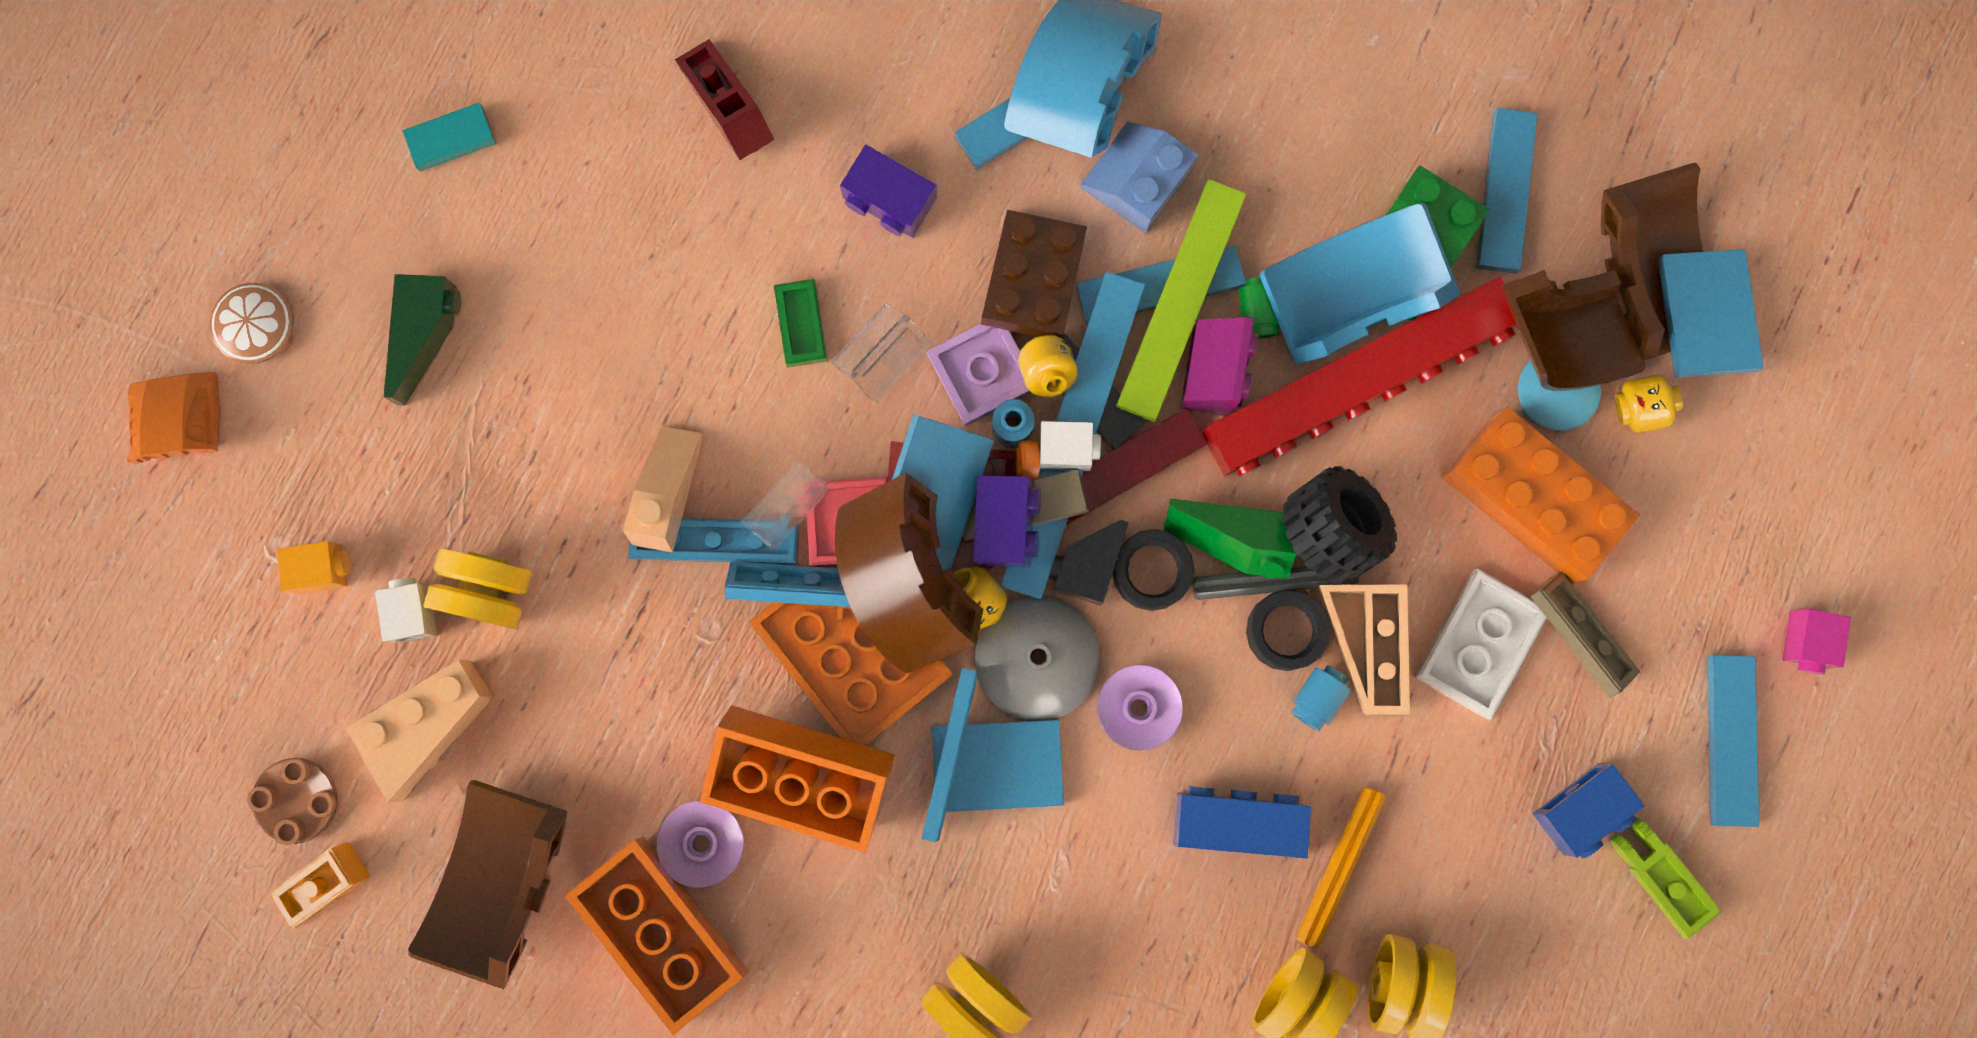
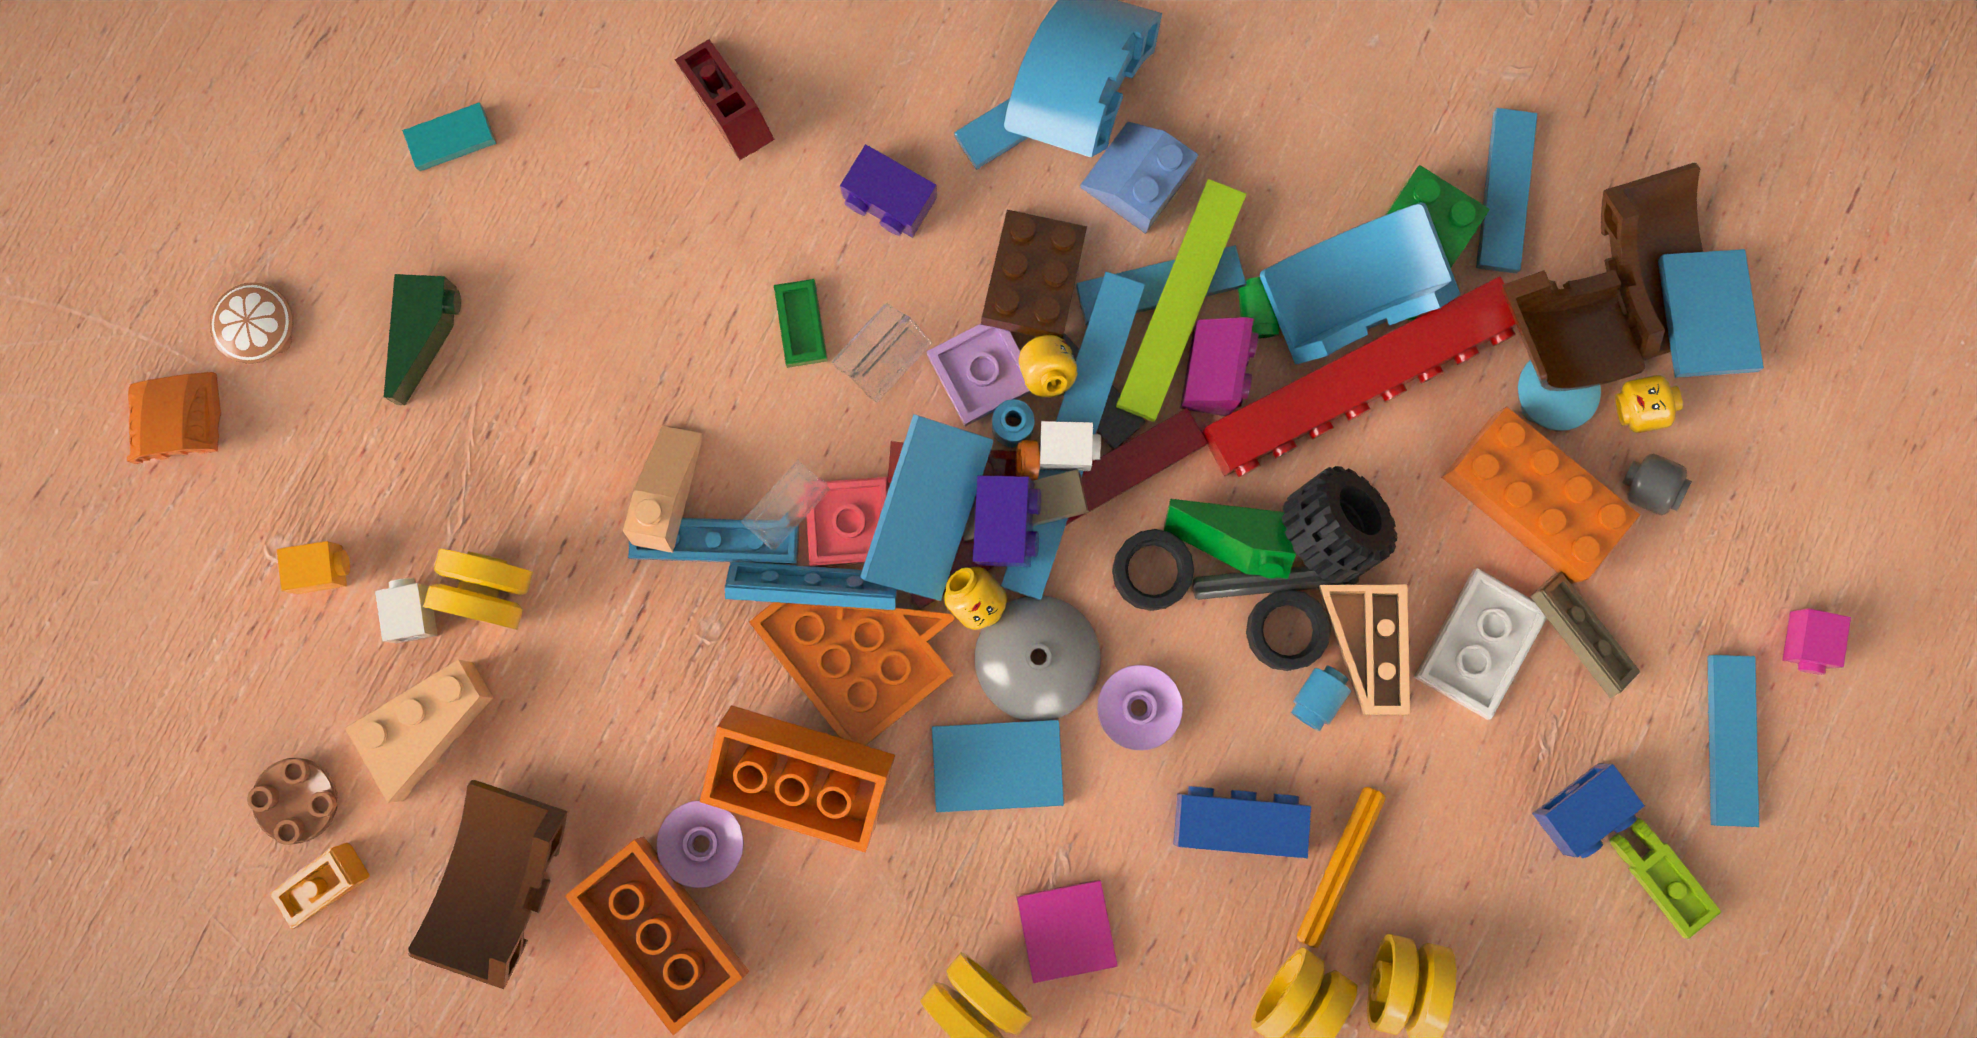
(896, 579): reddish brown panel -> none
(950, 755): dark azure tile -> none
(1066, 931): none -> dark pink tile
(1089, 564): black slope -> none
(1657, 484): none -> dark grey head

